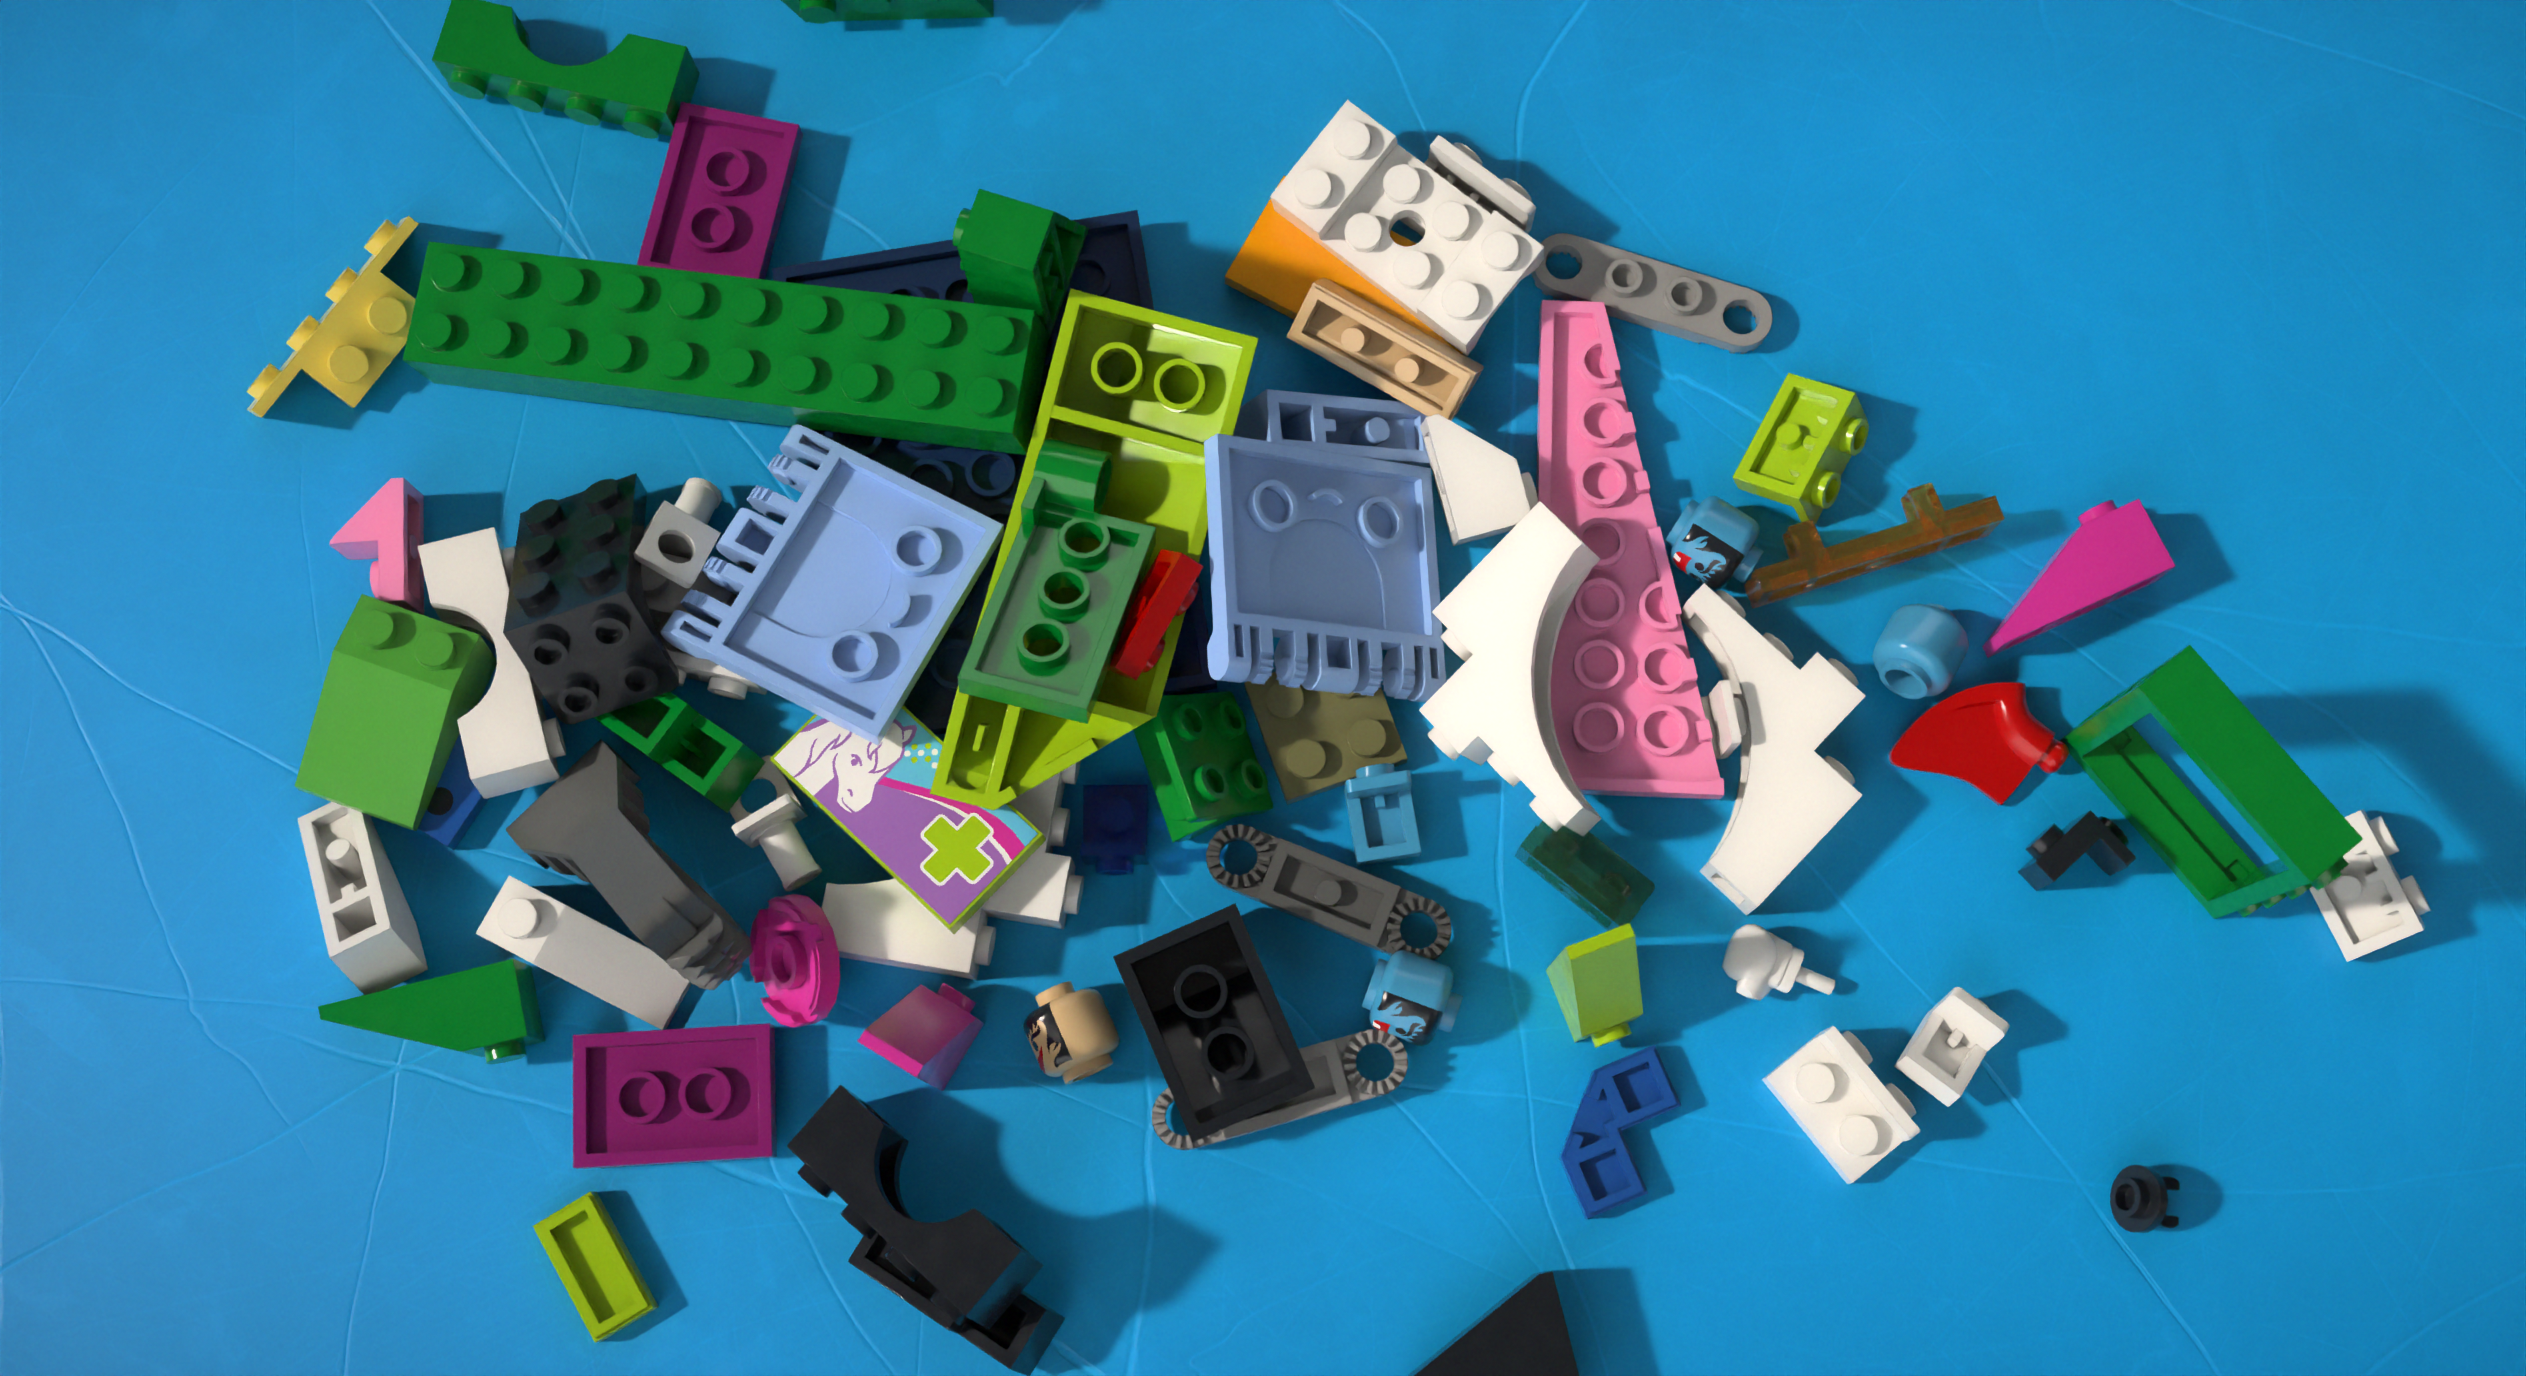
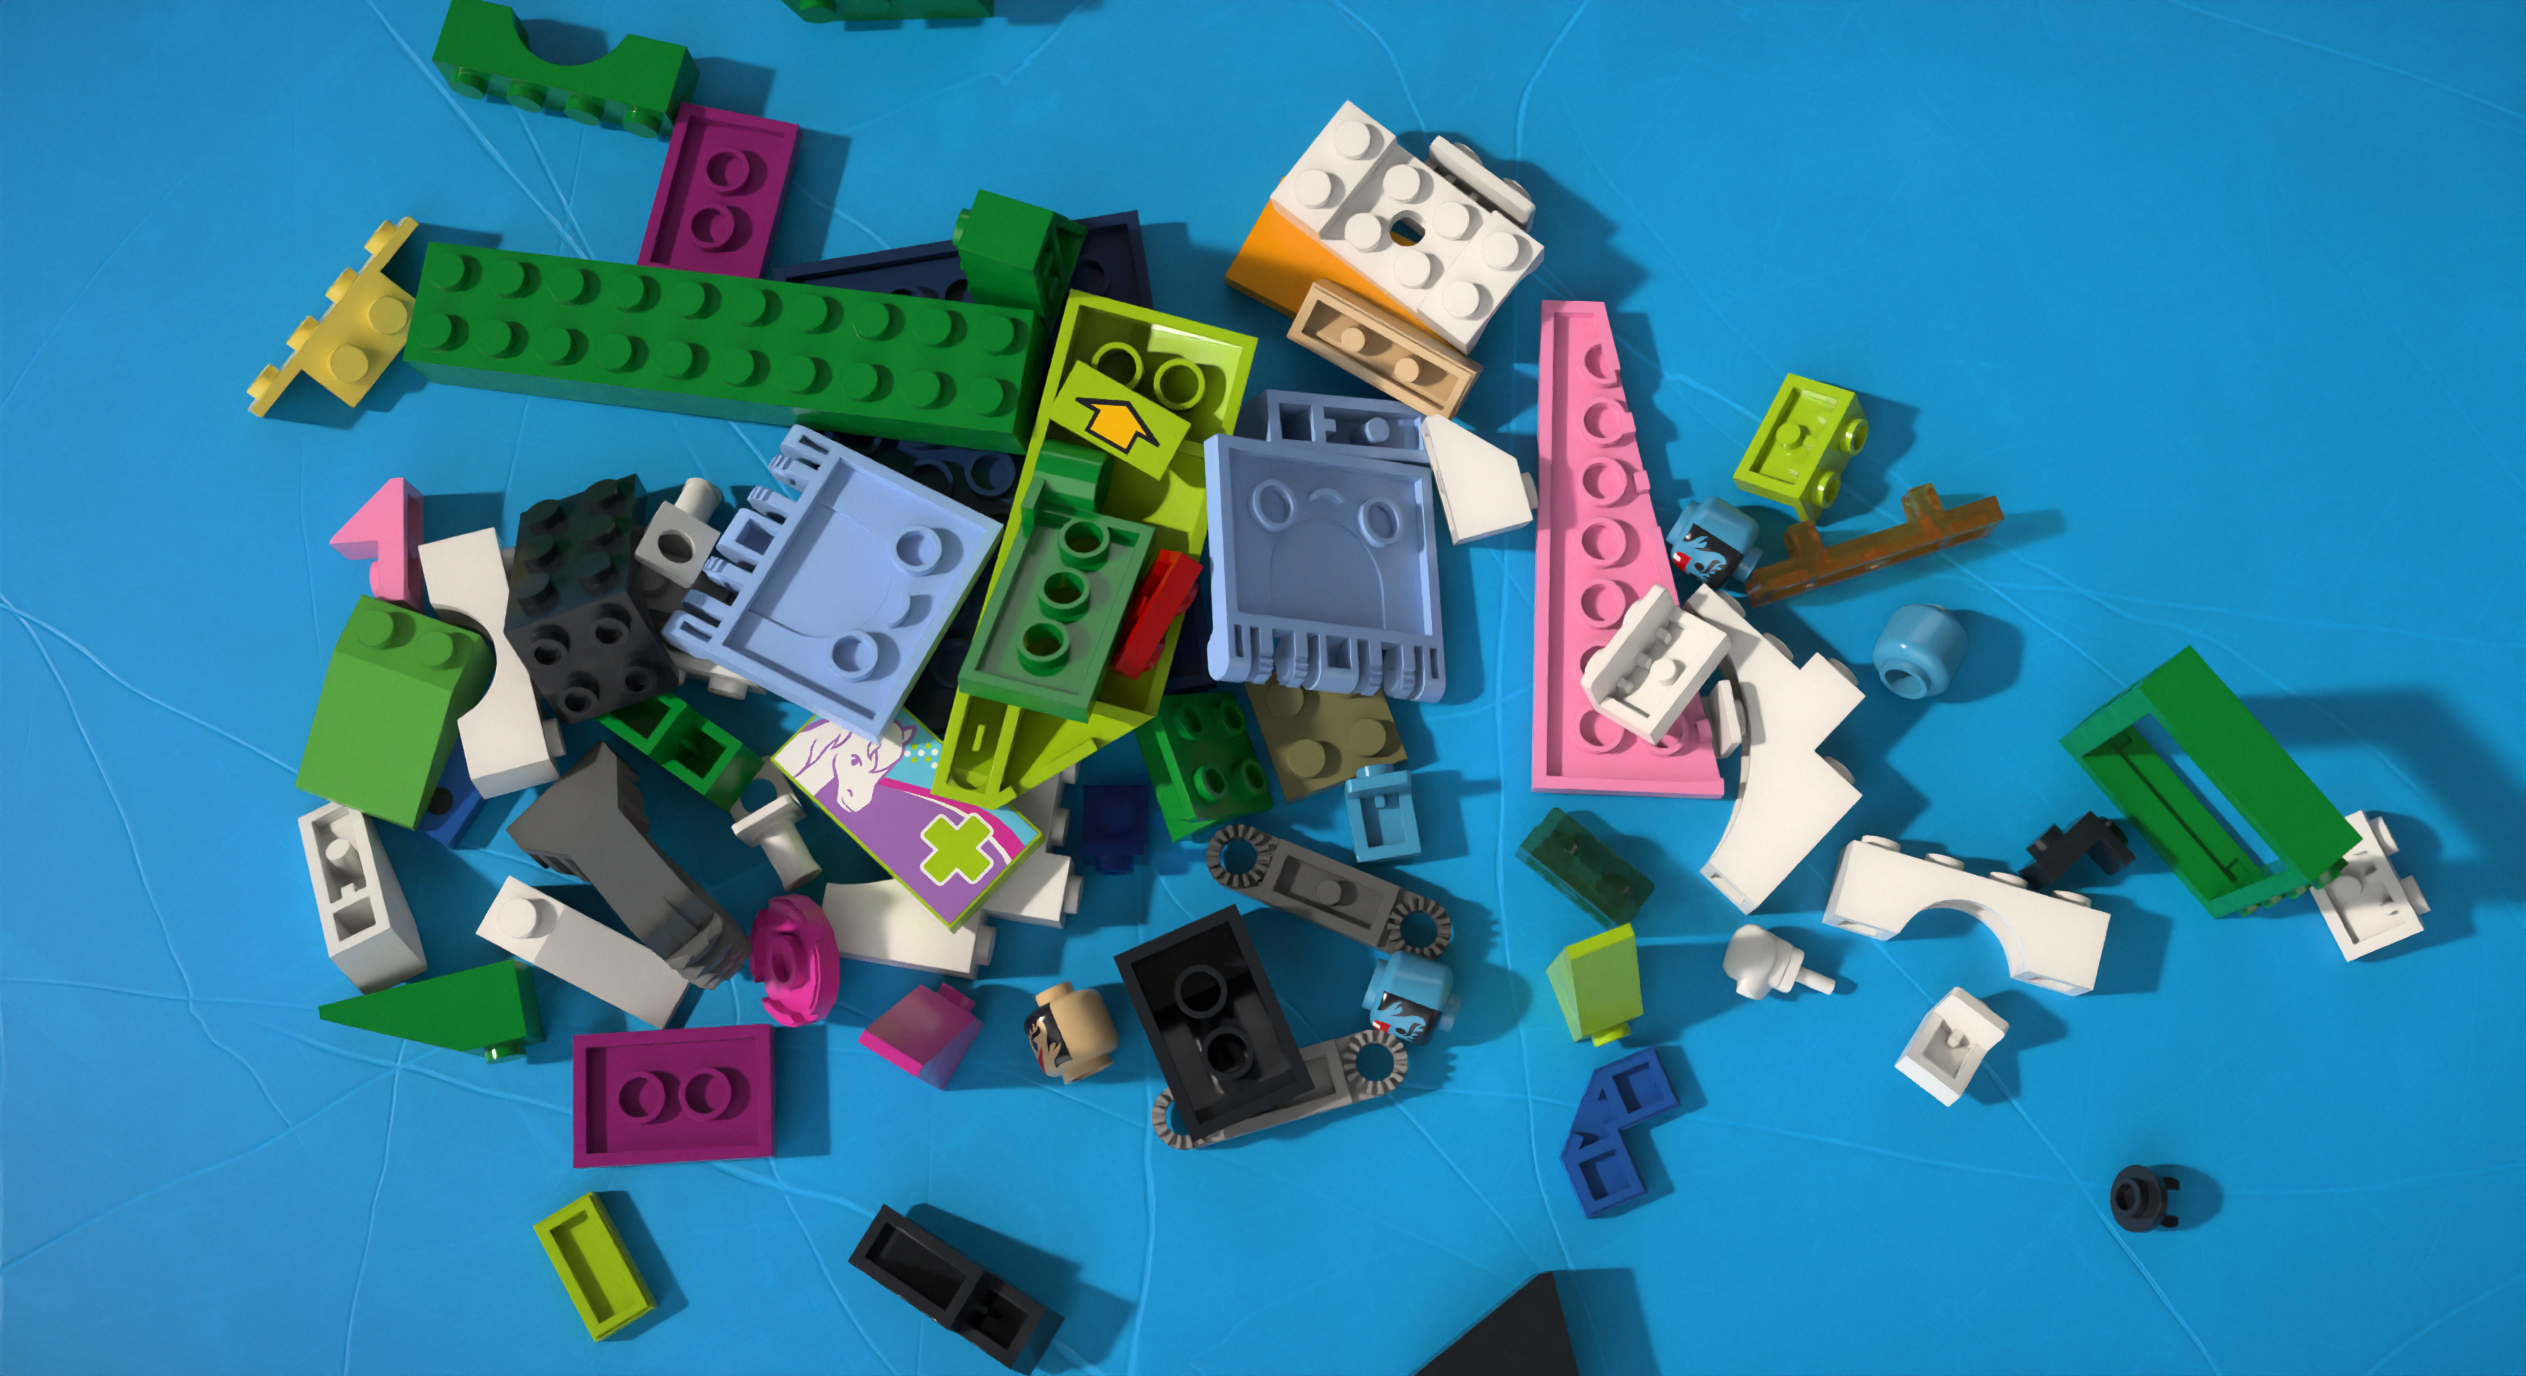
(965, 1258): black arch -> none
(1119, 420): none -> lime tile
(1507, 631): white arch -> none
(1653, 665): none -> white bracket
(1654, 293): light grey plate -> none
(1843, 1102): white bracket -> none
(1981, 739): red arm -> none
(2045, 938): none -> white arch
(2097, 564): dark pink slope -> none

